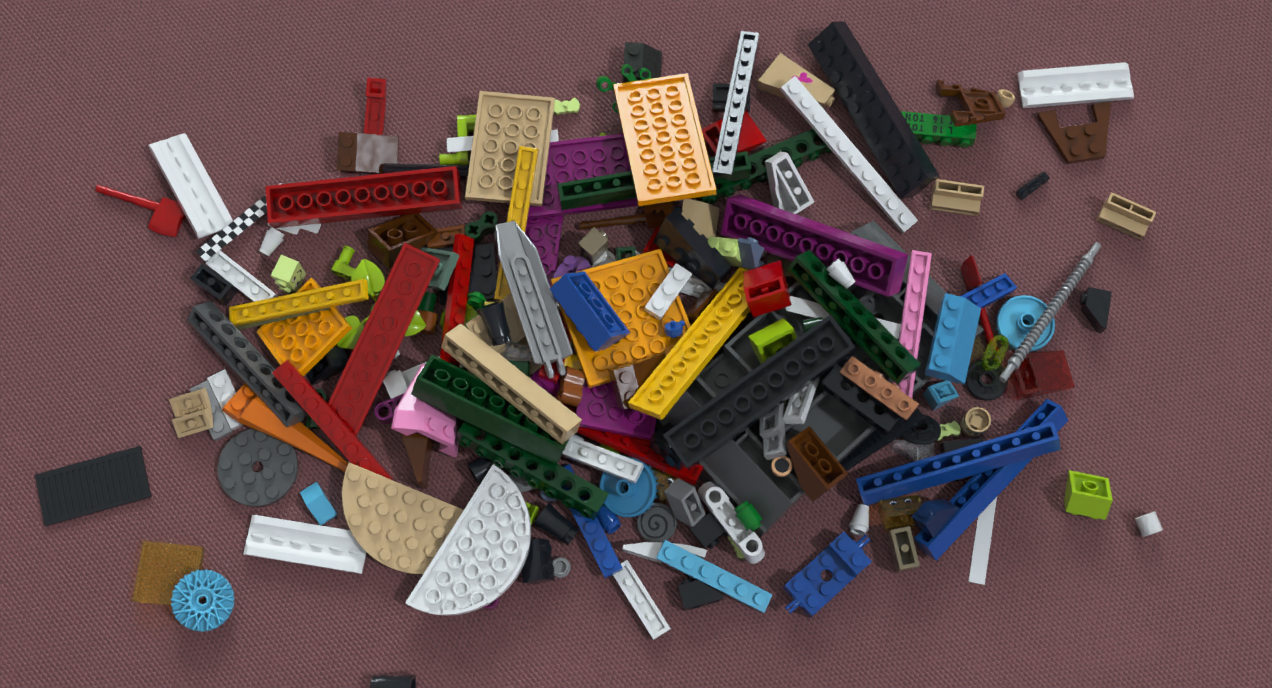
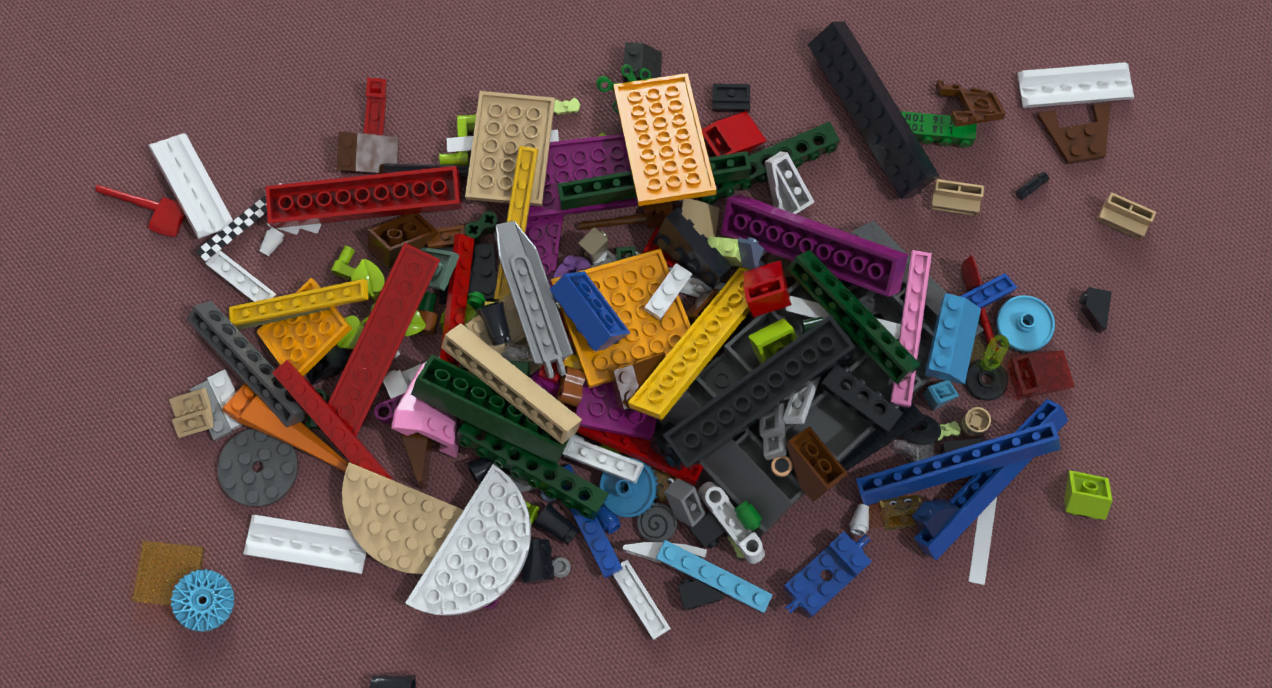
(93, 486): black window -> none
(214, 284): black brick -> none
(288, 274): yellowish green brick -> none
(318, 503): medium azure slope -> none
(674, 328): blue piece -> none
(735, 105): plate -> none
(784, 70): tan slope -> none
(840, 273): white cone -> none
(848, 154): white plate -> none
(879, 388): nougat bracket -> none
(903, 549): dark tan brick -> none
(1004, 100): tan piece -> none
(1048, 314): light grey hose -> none
(1148, 524): white piece -> none

